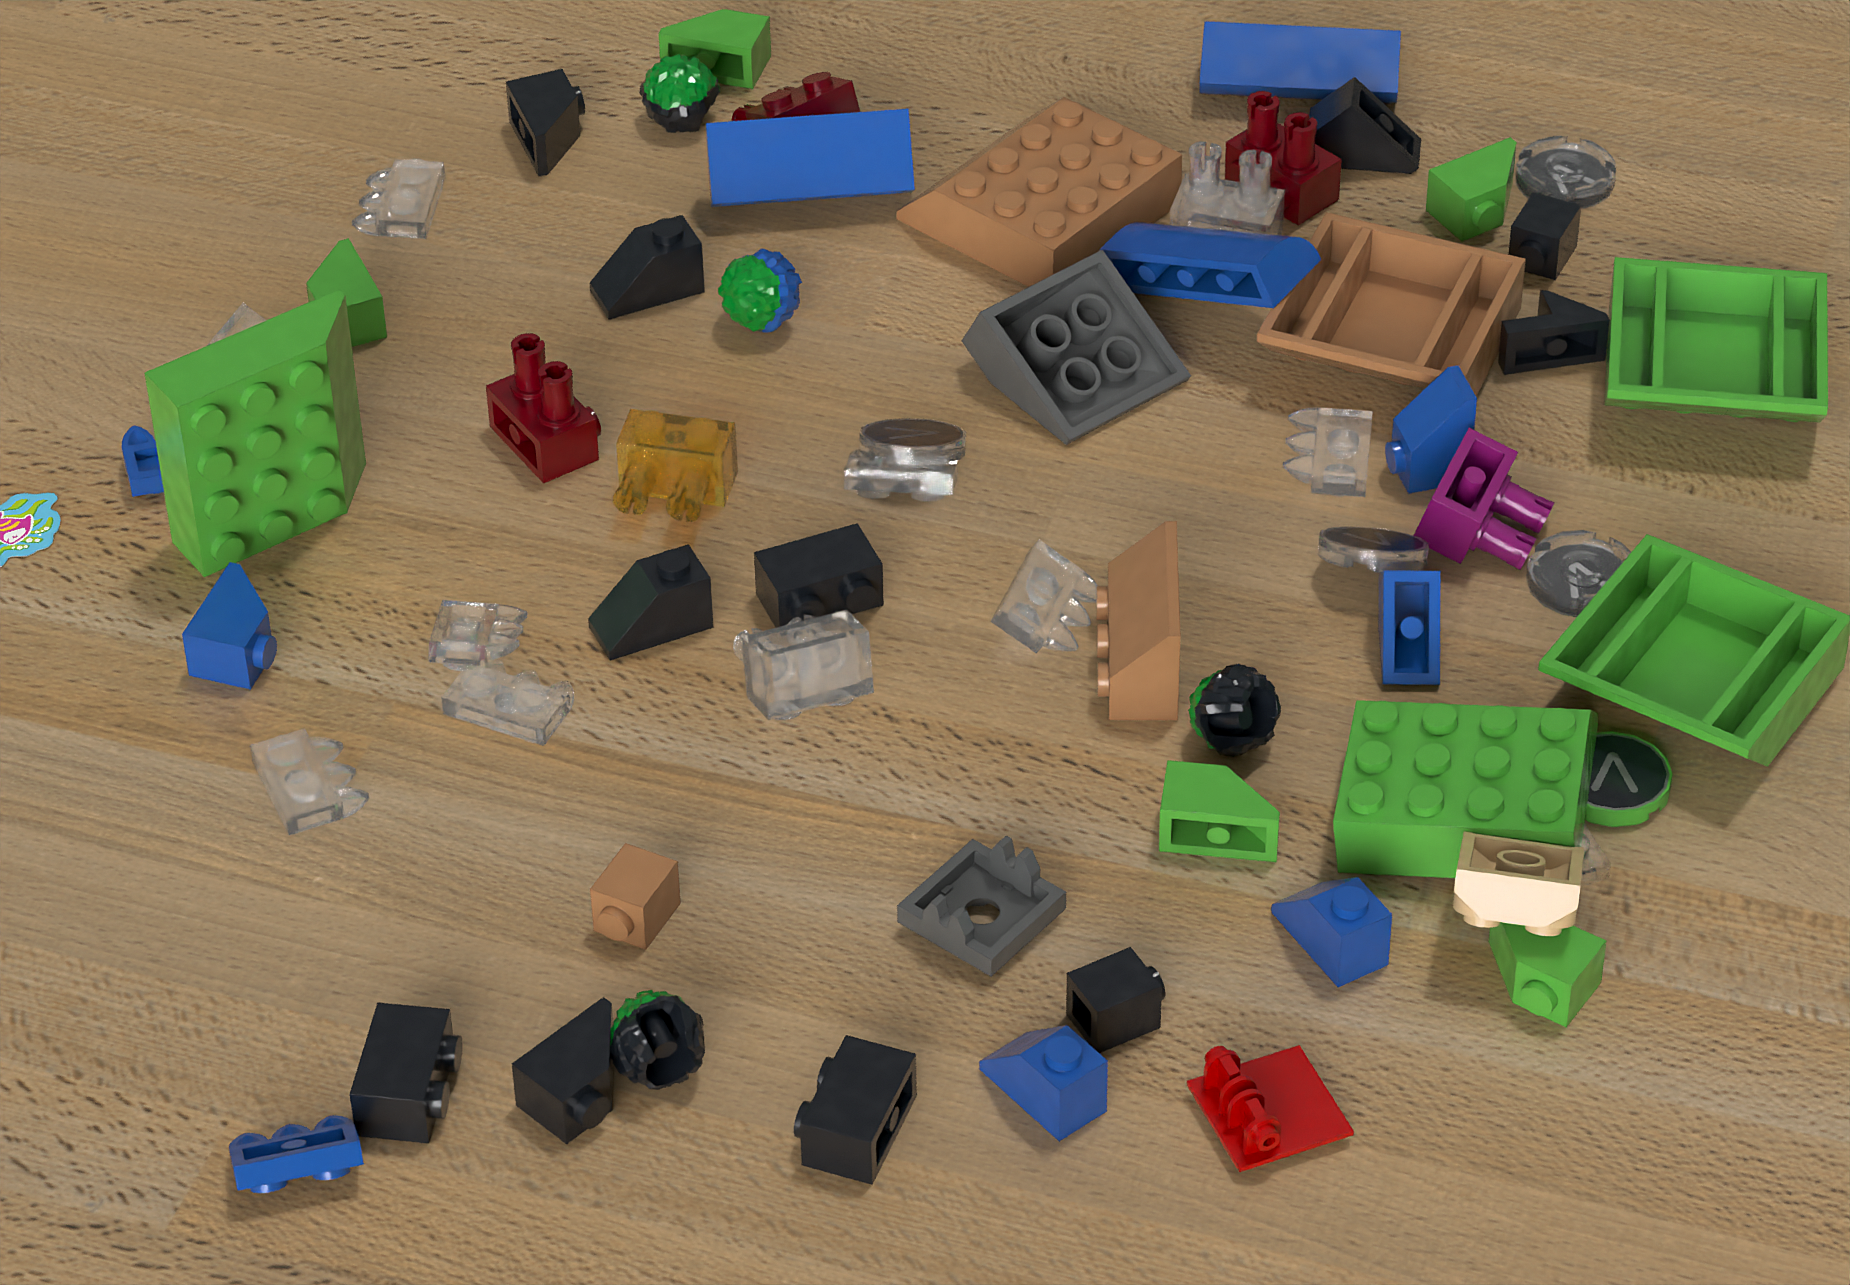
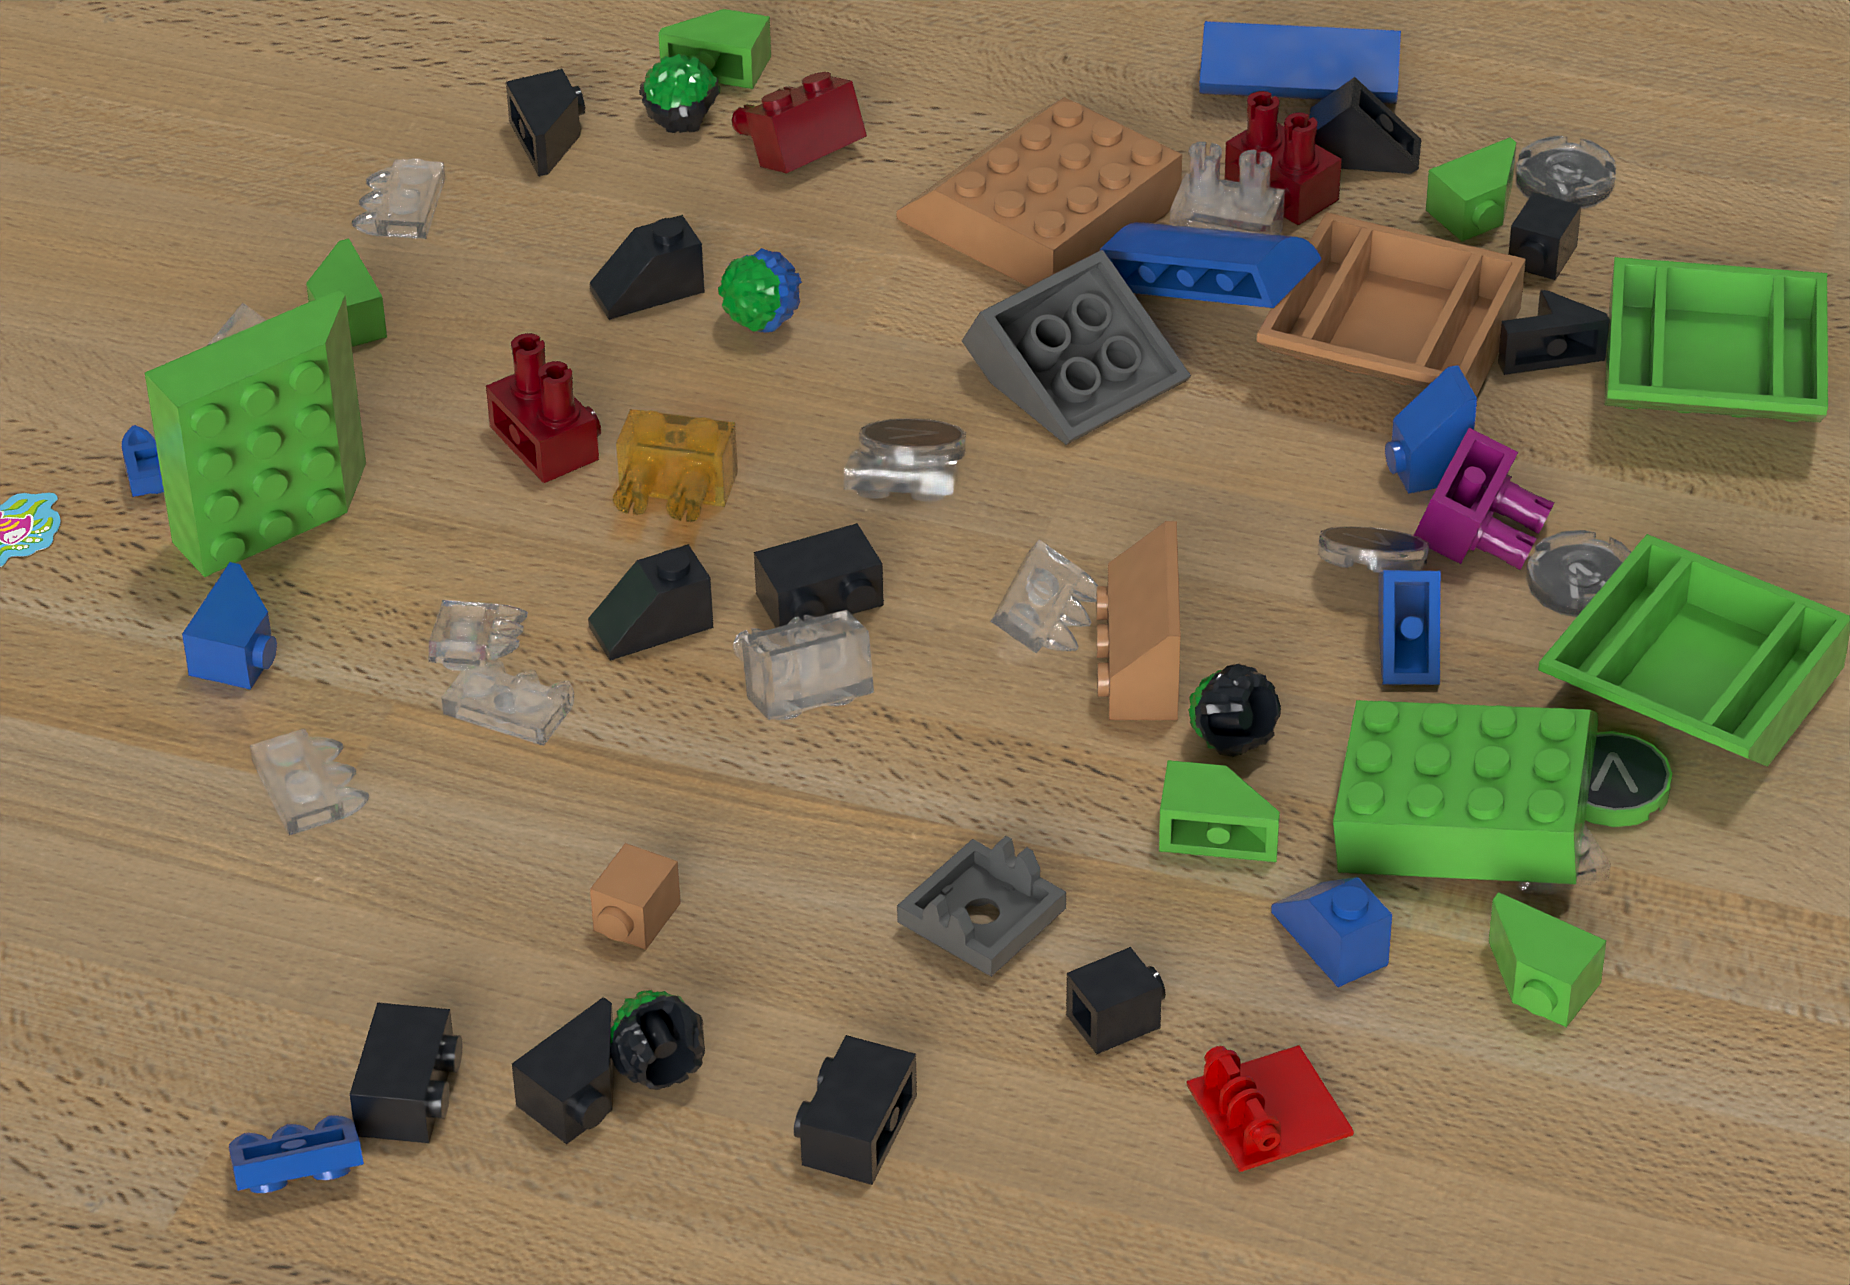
(809, 157): blue brick -> none
(1052, 1078): blue slope -> none
(1331, 450): clear plate -> none
(1518, 883): tan slope -> none

